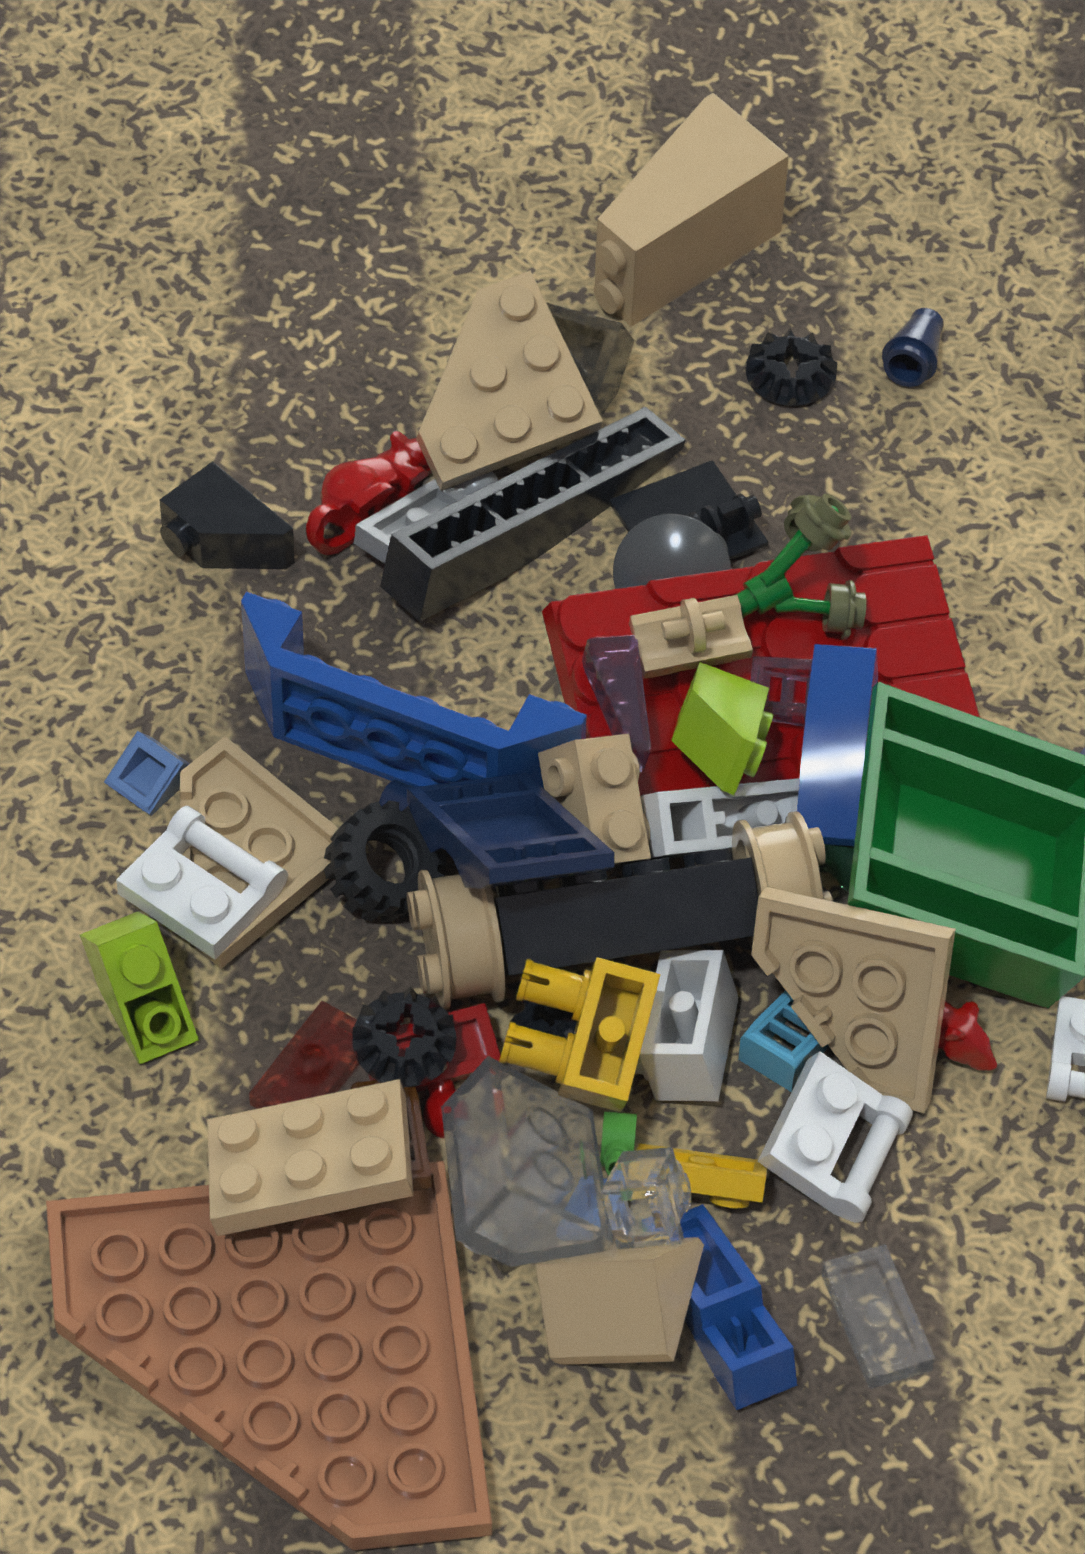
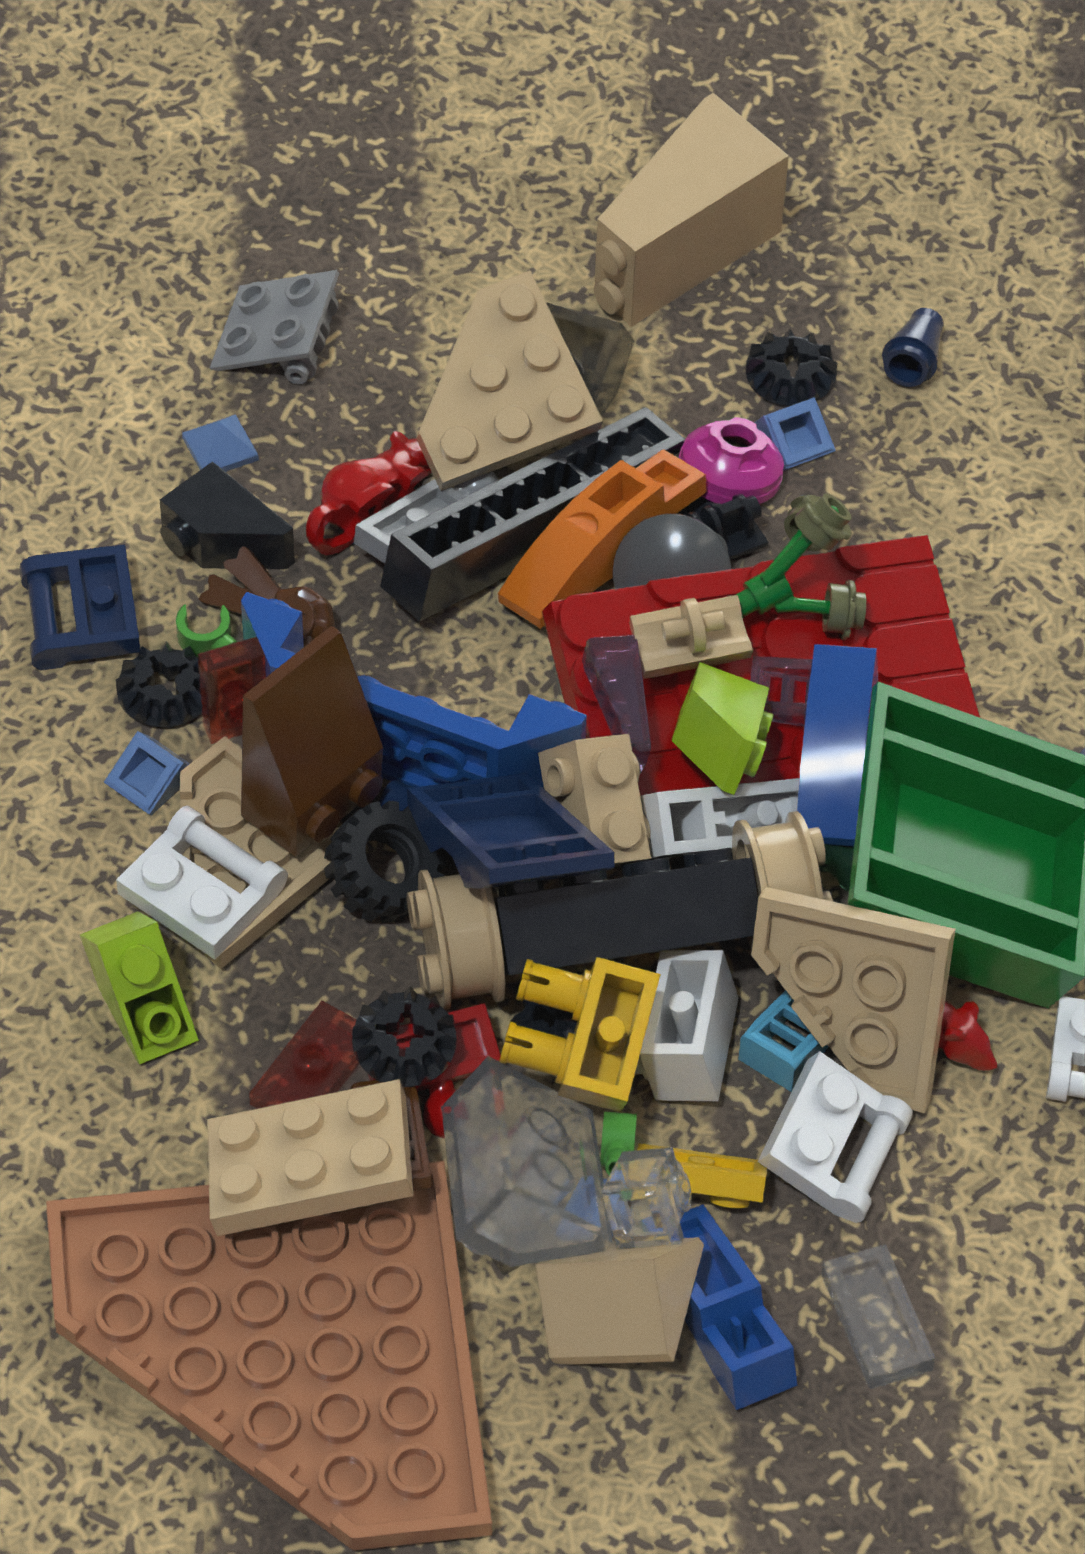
(100, 605): none -> dark blue plate
(154, 703): none -> black gear
(204, 642): none -> bright green piece
(222, 443): none -> medium blue slope
(224, 679): none -> clear red plate
(279, 323): none -> light grey hinge
(308, 746): none -> reddish brown slope
(316, 610): none -> reddish brown piece
(581, 542): none -> orange slope
(734, 469): none -> dark pink piece
(798, 433): none -> medium blue slope

